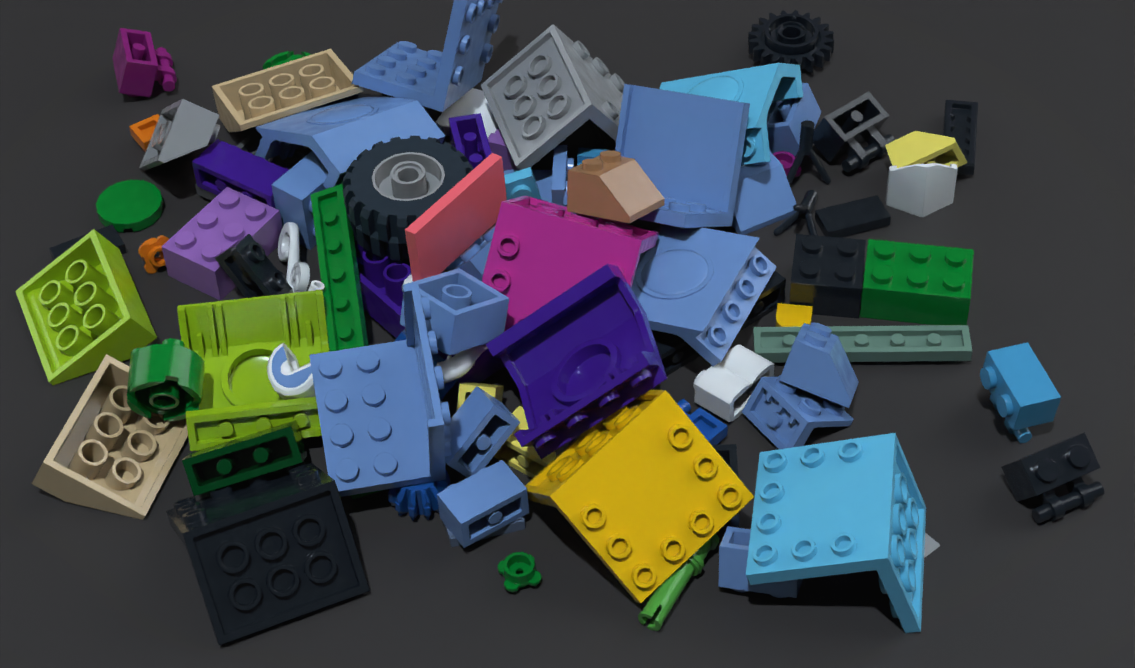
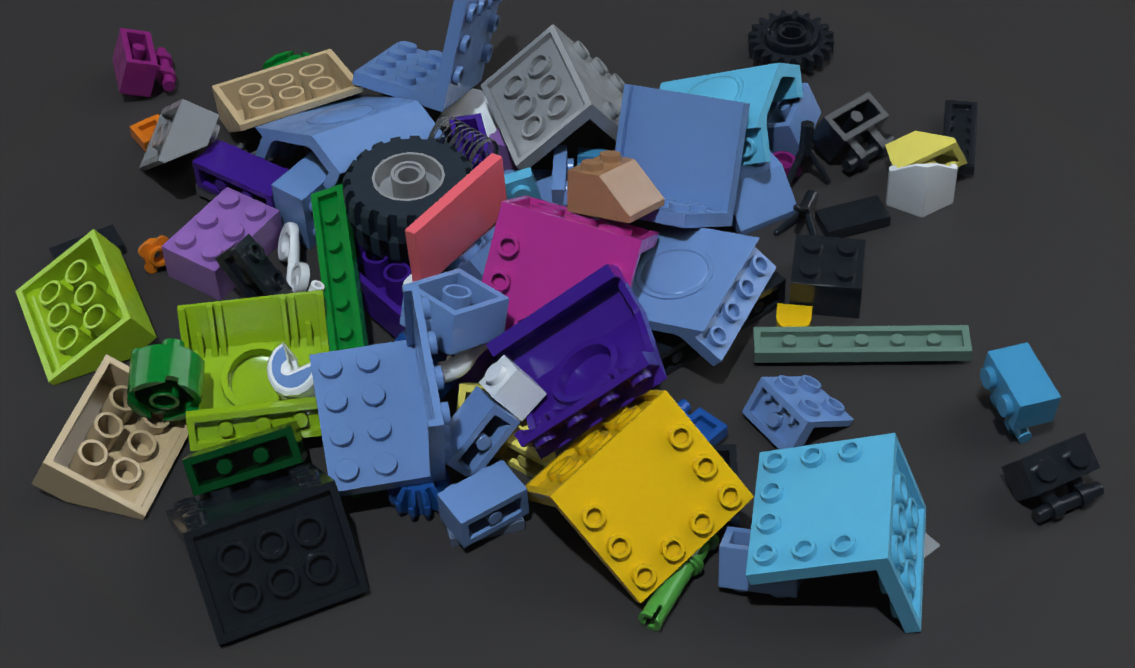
(130, 205): green tile -> none
(496, 147): none -> dark grey piece
(512, 387): none -> white brick
(517, 563): green plate -> none
(729, 384): white brick -> none
(820, 365): medium blue slope -> none
(917, 283): green brick -> none

